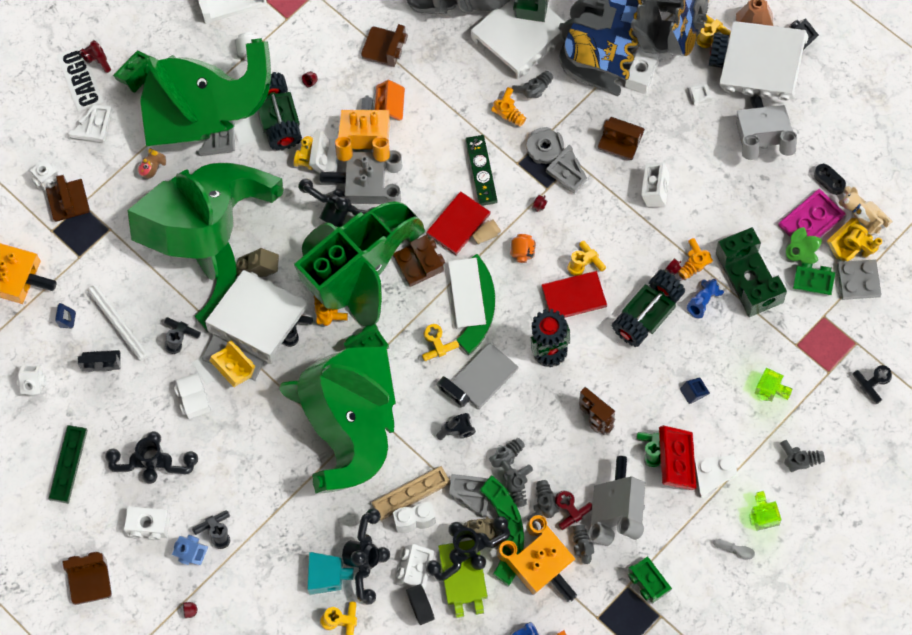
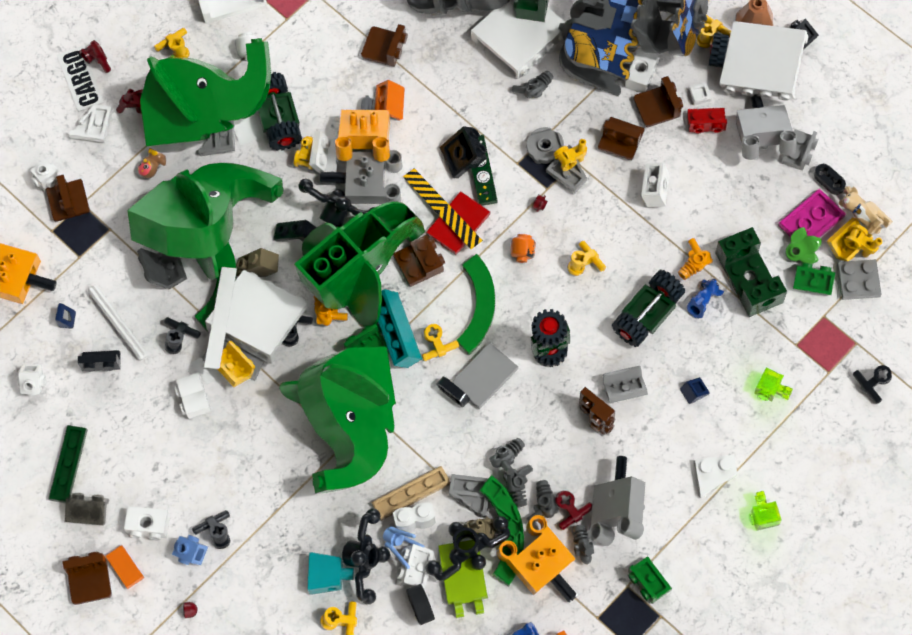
(86, 509): none -> clear smoke bracket
(124, 567): none -> orange tile
(130, 100): none -> dark red piece
(134, 71): green bracket -> none
(160, 460): black wheel -> none
(161, 269): none -> dark grey bracket
(176, 44): none -> yellow piece
(220, 318): none -> white sticker
(293, 230): none -> black bracket
(308, 77): dark red hinge -> none
(395, 537): none -> light blue plant
(397, 331): none -> teal brick
(442, 208): none -> sticker
(457, 425): black piece -> none
(463, 151): none -> black plate
(467, 292): white sticker -> none
(486, 232): tan cone -> none
(507, 110): light orange piece -> none
(569, 157): none -> yellow piece
(575, 294): red tile -> none
(624, 384): none -> light grey bracket
(652, 449): green piece -> none
(659, 103): none -> reddish brown bracket
(673, 267): dark red plate -> none
(677, 458): red tile -> none
(706, 120): none -> red bracket
(743, 551): light grey piece -> none
(800, 459): dark grey piece -> none
(802, 156): none -> light grey bracket

